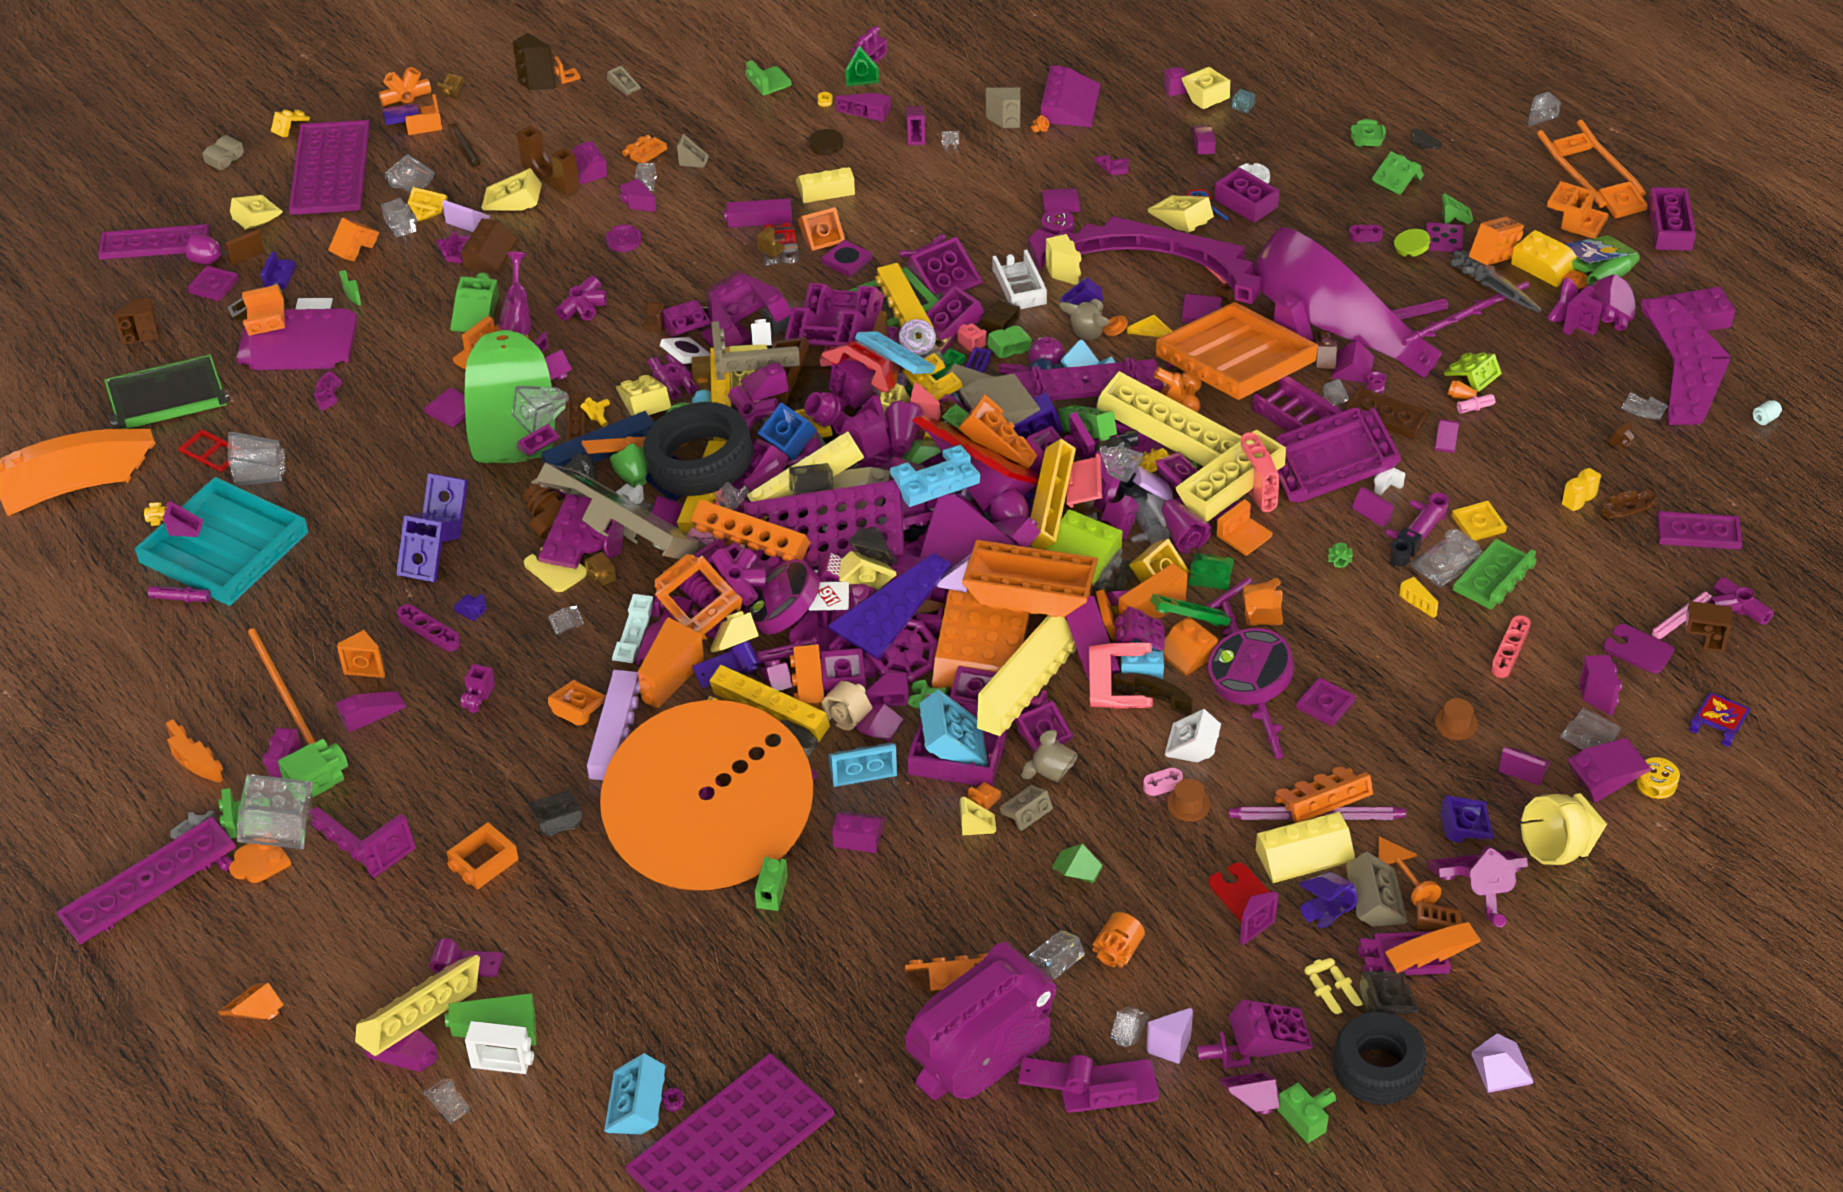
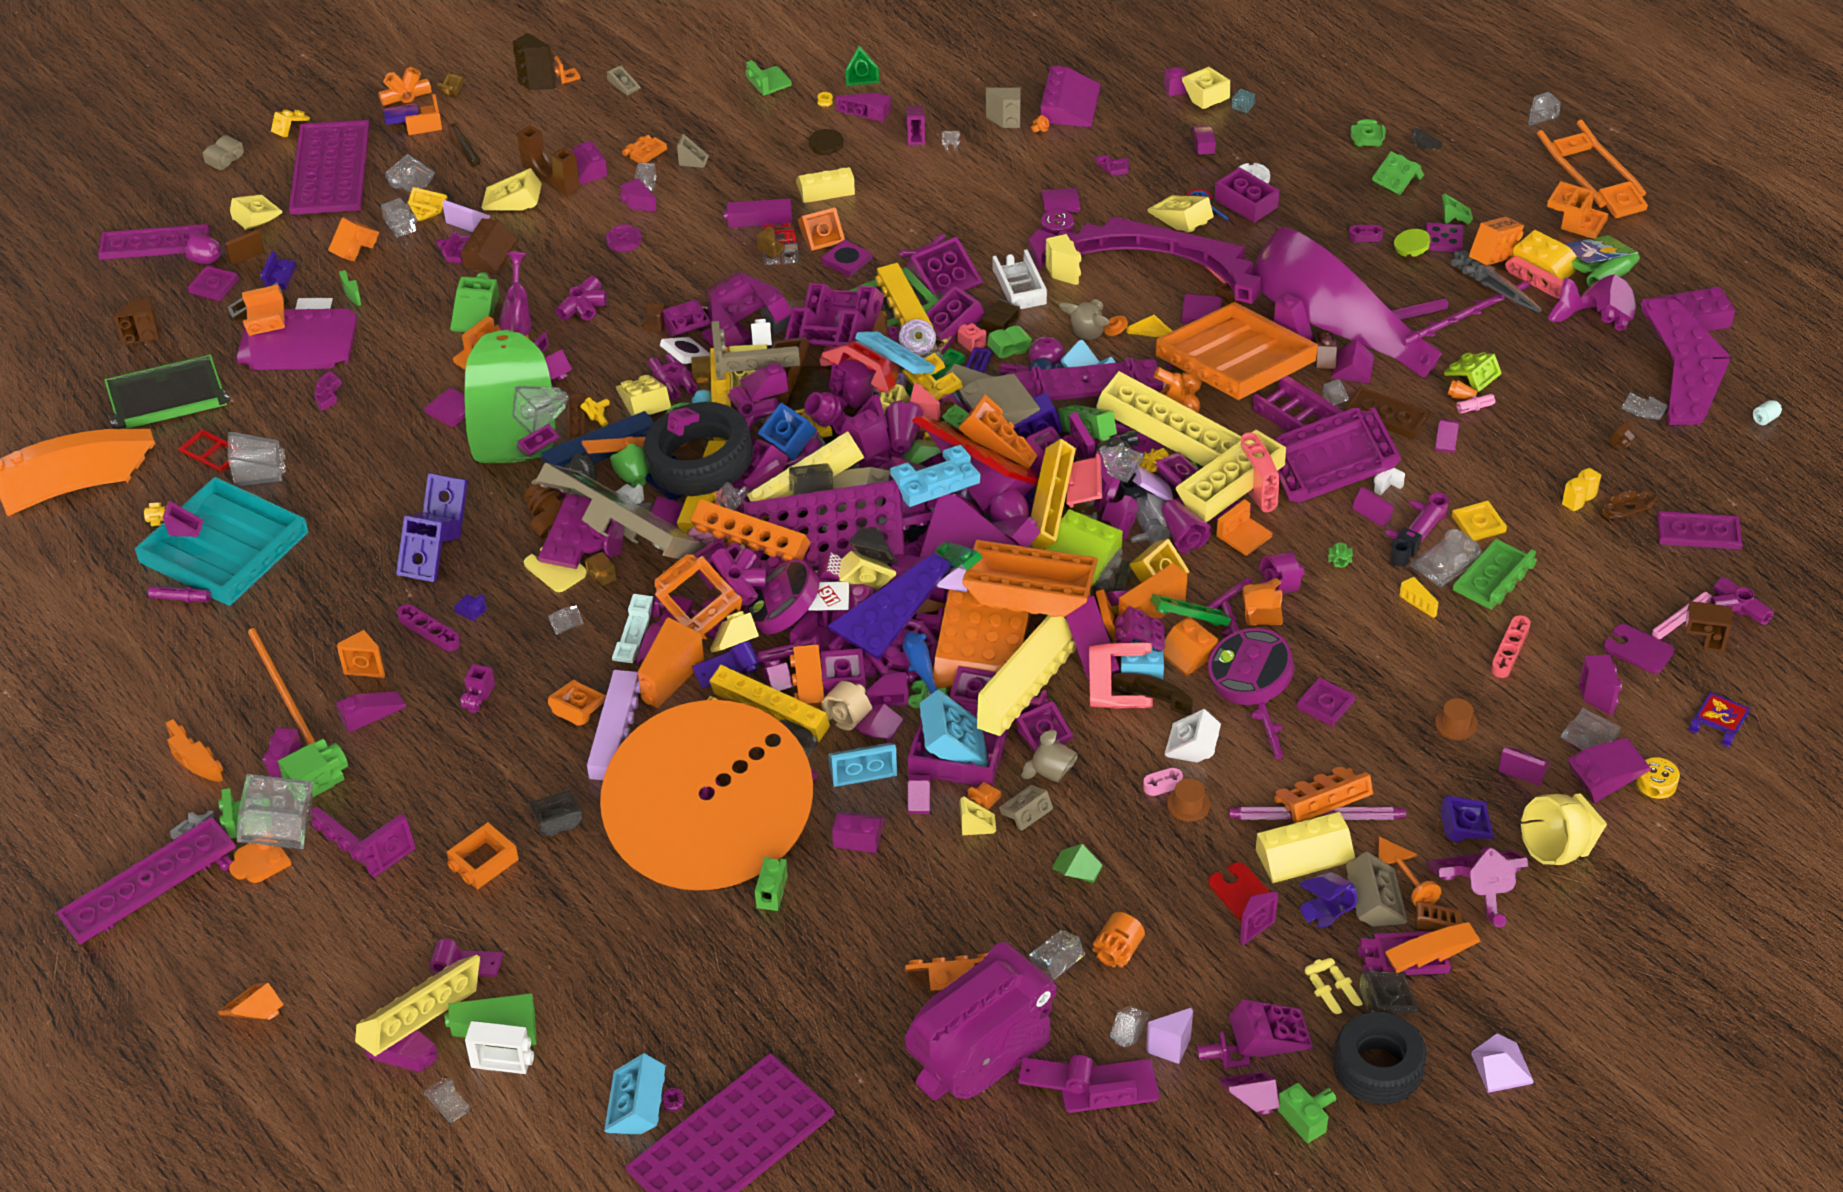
(681, 417): none -> magenta bracket
(698, 589): magenta piece -> none
(872, 44): magenta brick -> none
(919, 658): none -> blue piece
(919, 794): none -> slope
(958, 555): none -> green plate
(1083, 292): dark purple slope -> none
(1211, 571): green slope -> none
(1285, 568): none -> magenta brick
(1376, 382): magenta wheel -> none
(1519, 267): none -> coral beam
(1578, 278): orange piece -> none
(1583, 312): magenta bracket -> none
(1671, 218): magenta brick -> none

